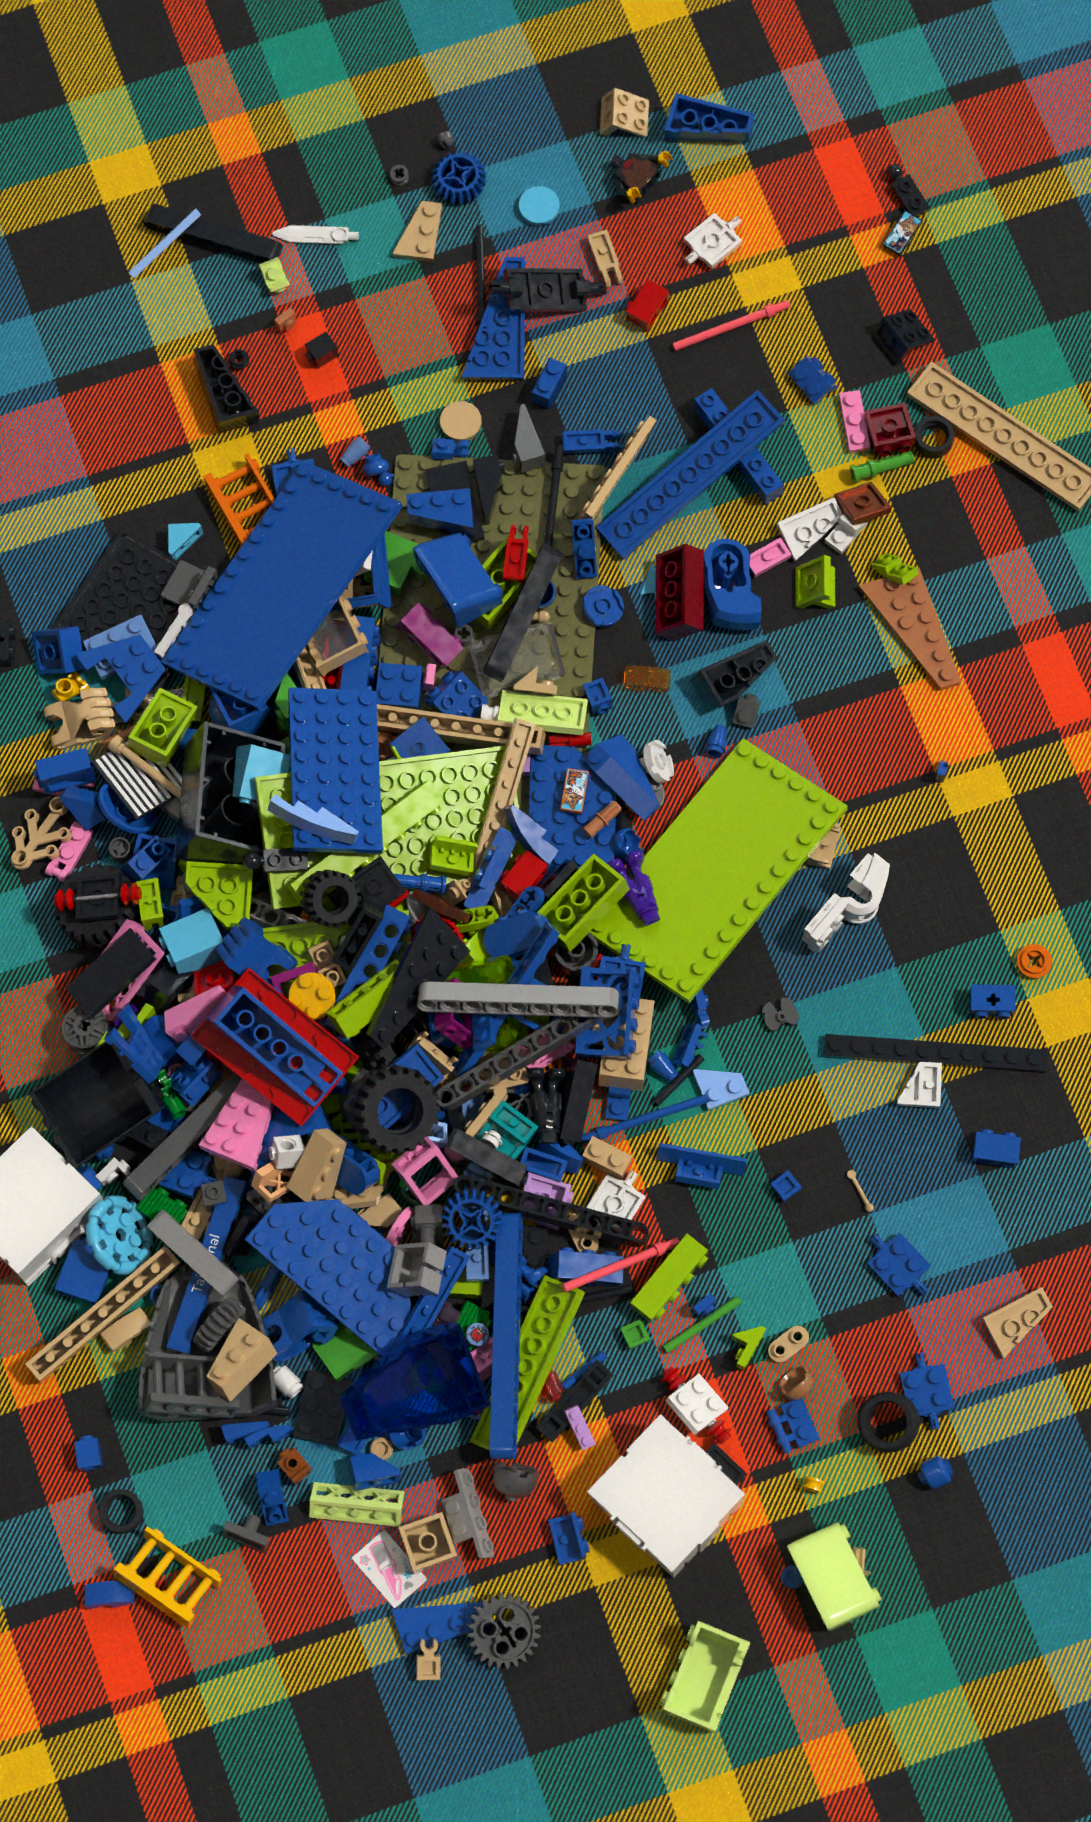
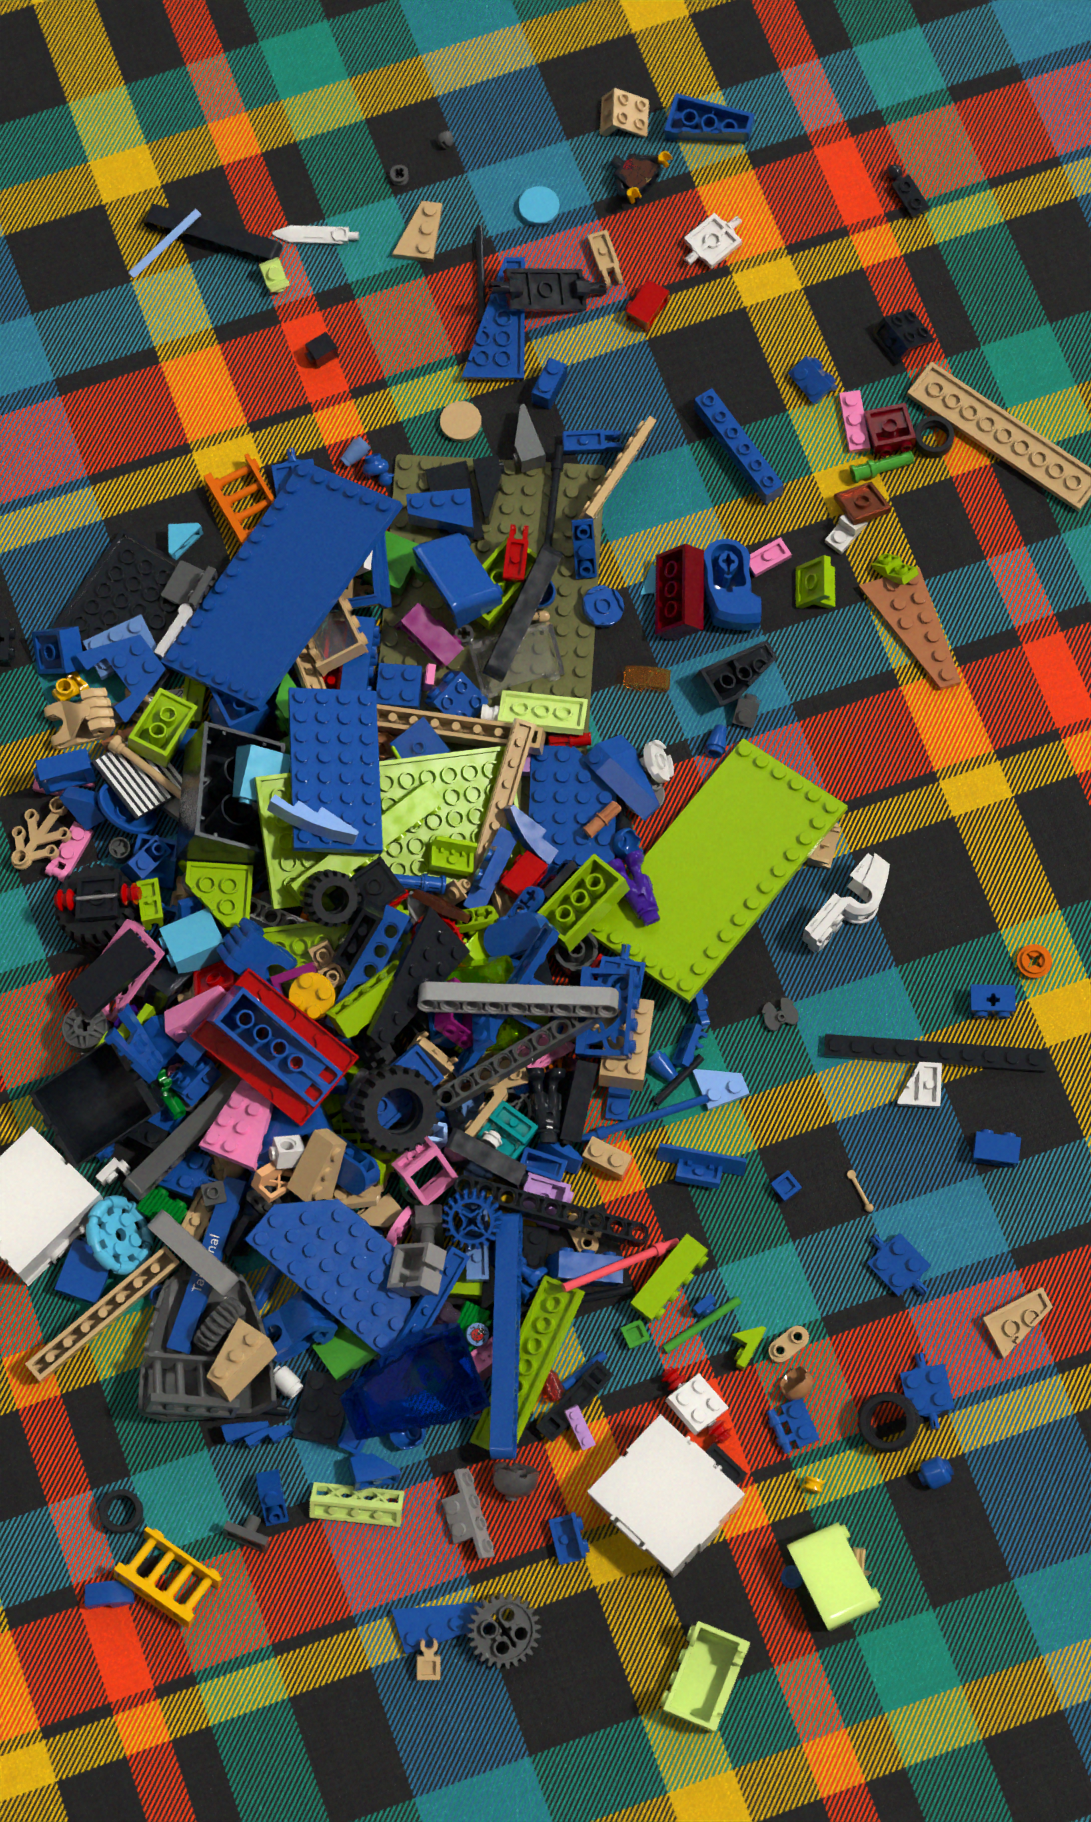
(88, 1453): blue brick -> none
(89, 1174): blue plate -> none
(125, 1329): tan slope -> none
(225, 396): black wedge -> none
(238, 353): black plate -> none
(277, 860): black plate -> none
(285, 321): nougat plate -> none
(297, 1473): dark orange brick -> none
(382, 1448): tan tile -> none
(388, 1568): white sticker -> none
(428, 1543): tan brick -> none
(447, 448): blue plate -> none
(451, 186): blue gear -> none
(529, 685): tan slope -> none
(574, 791): tile -> none
(598, 696): blue bracket -> none
(617, 1198): white plate -> none
(691, 474): blue plate -> none
(768, 311): coral bar -> none
(807, 527): white wing -> none
(902, 233): tile -> none
(941, 773): blue tile -> none

